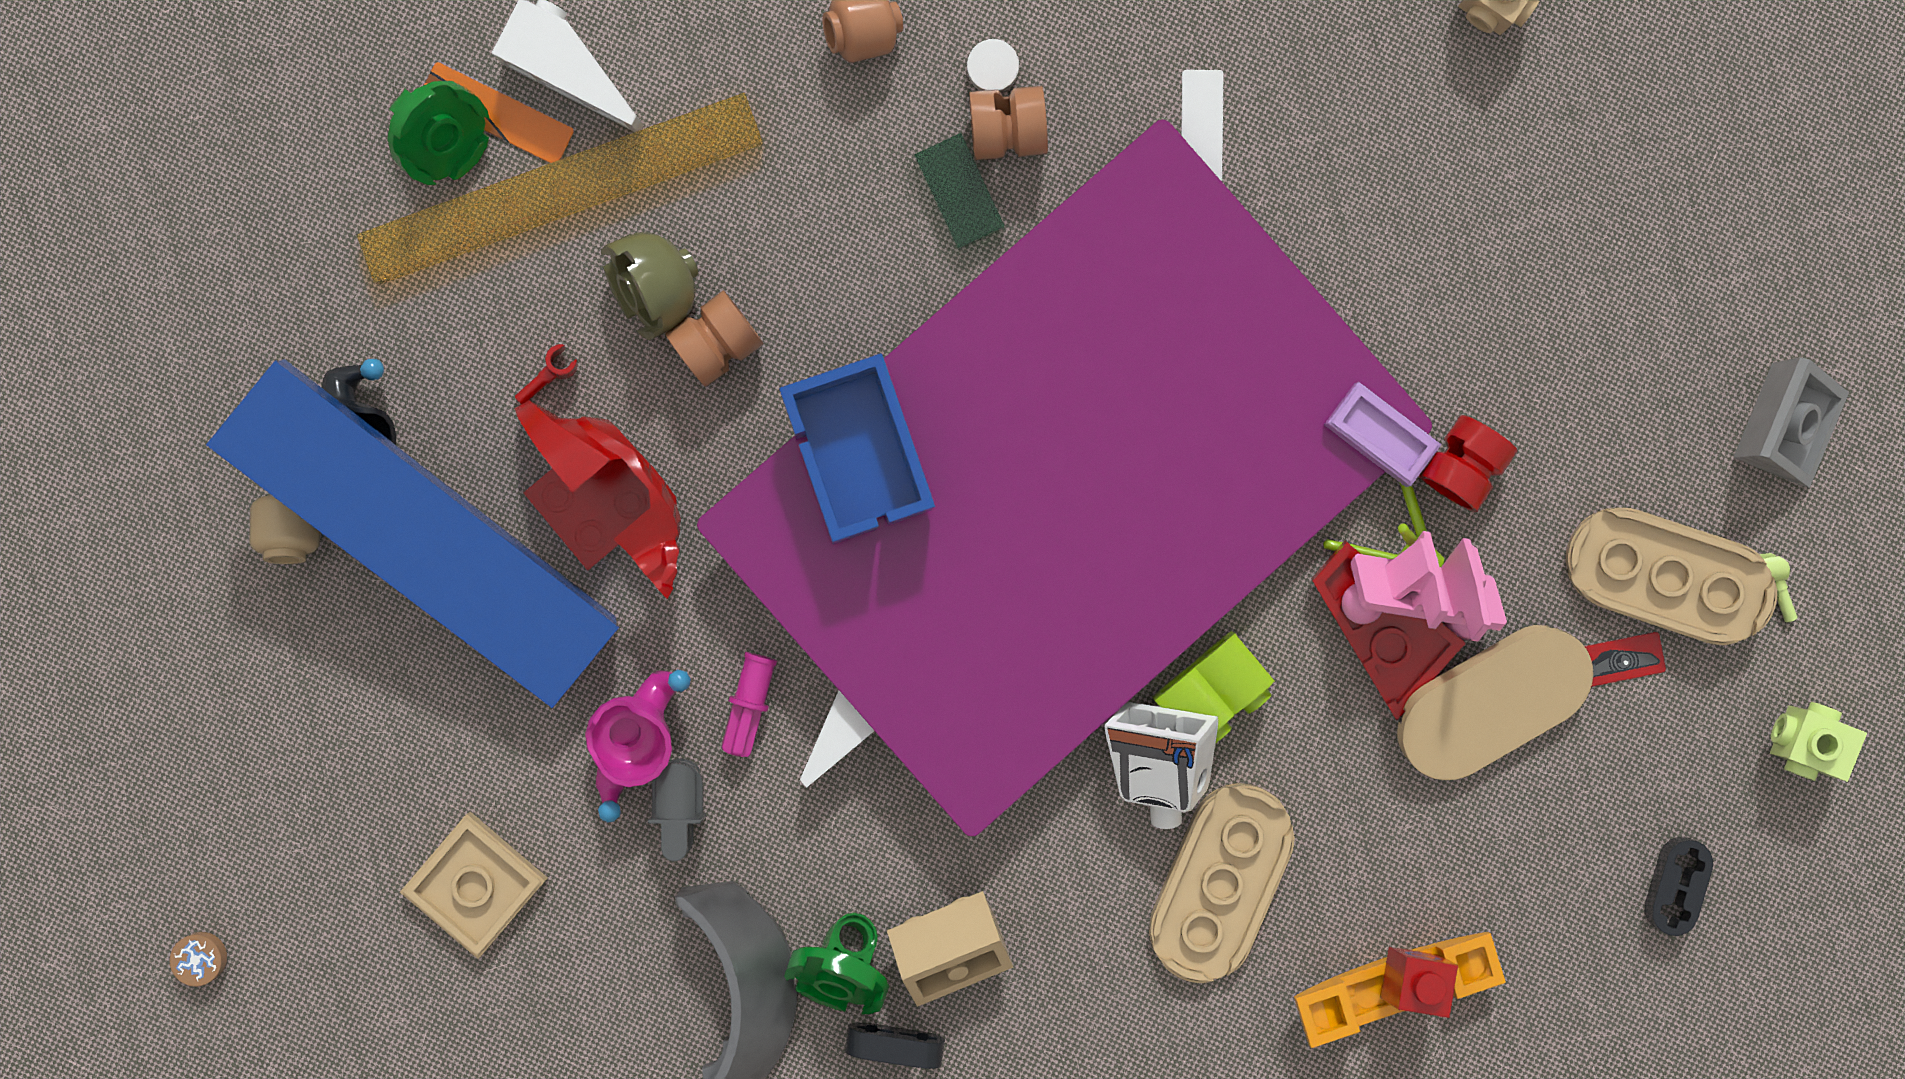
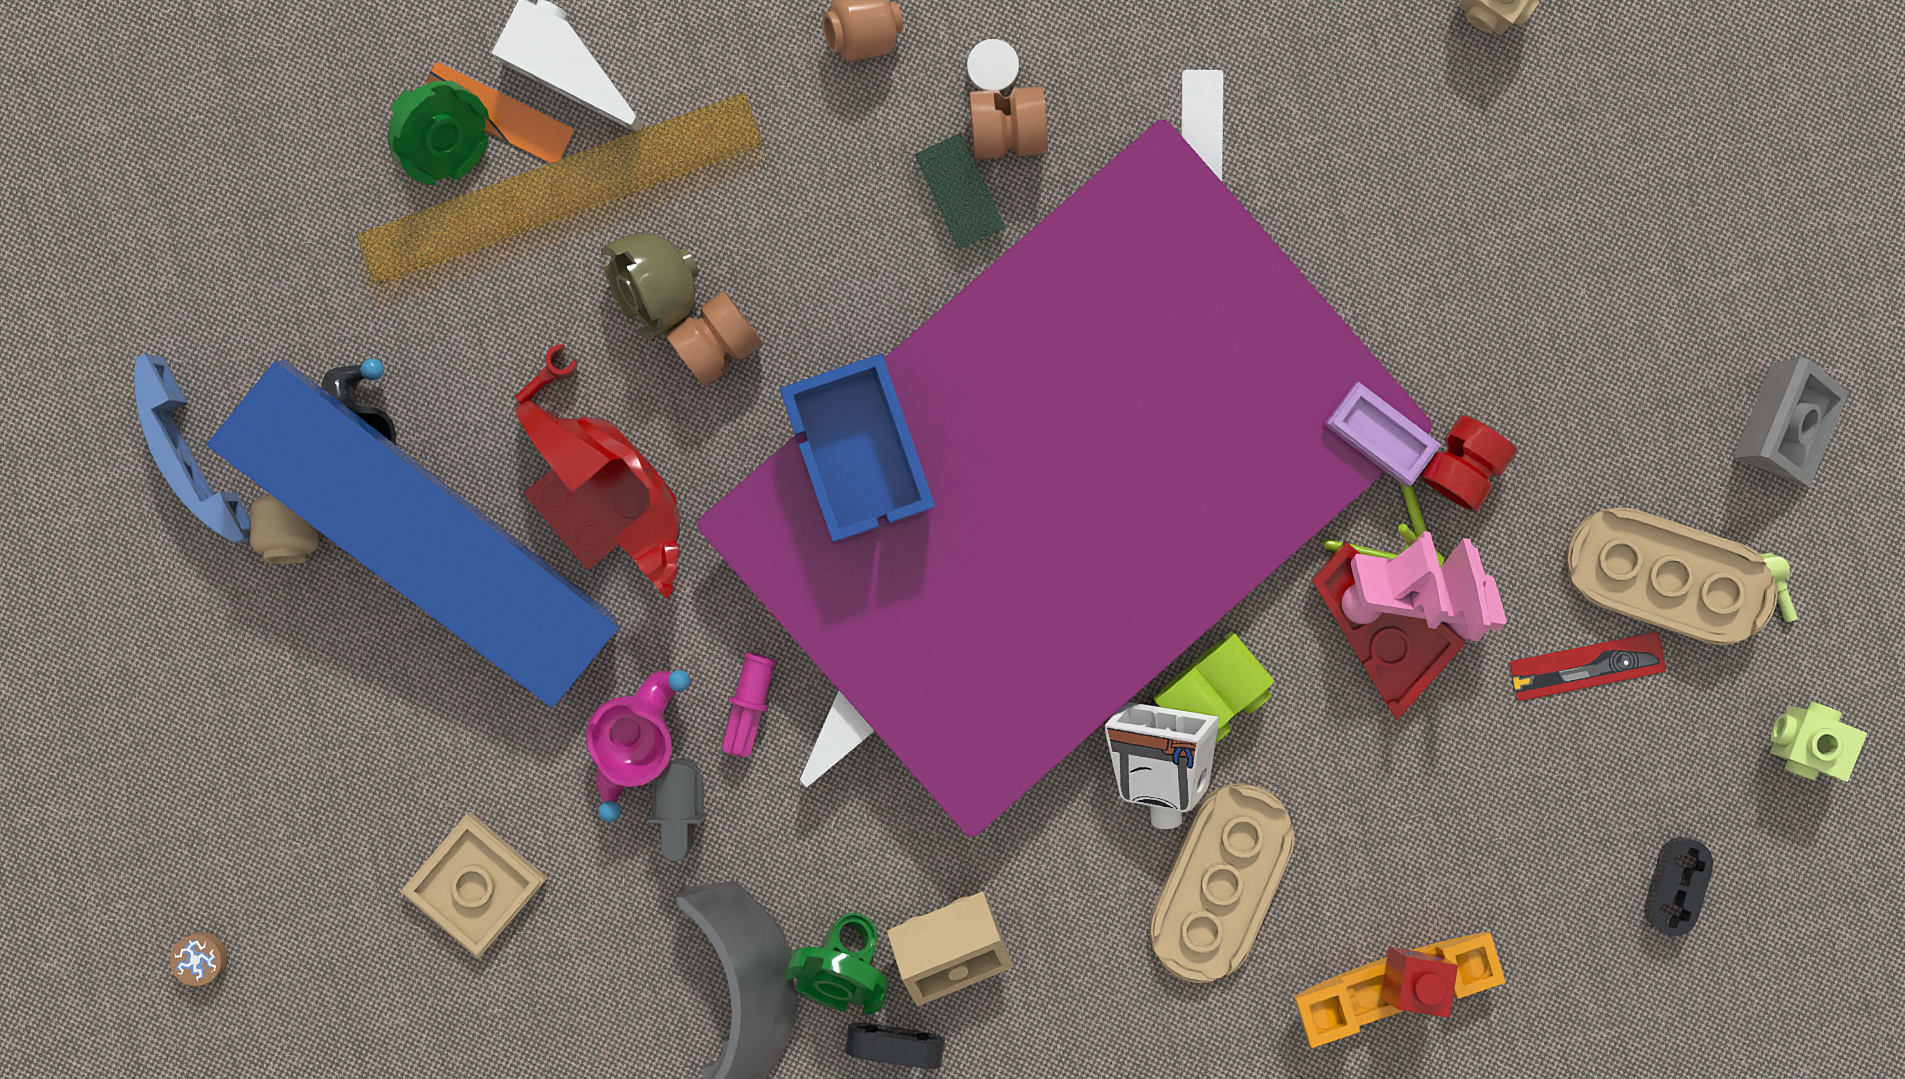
(156, 397): none -> medium blue slope
(1495, 702): tan tile -> none

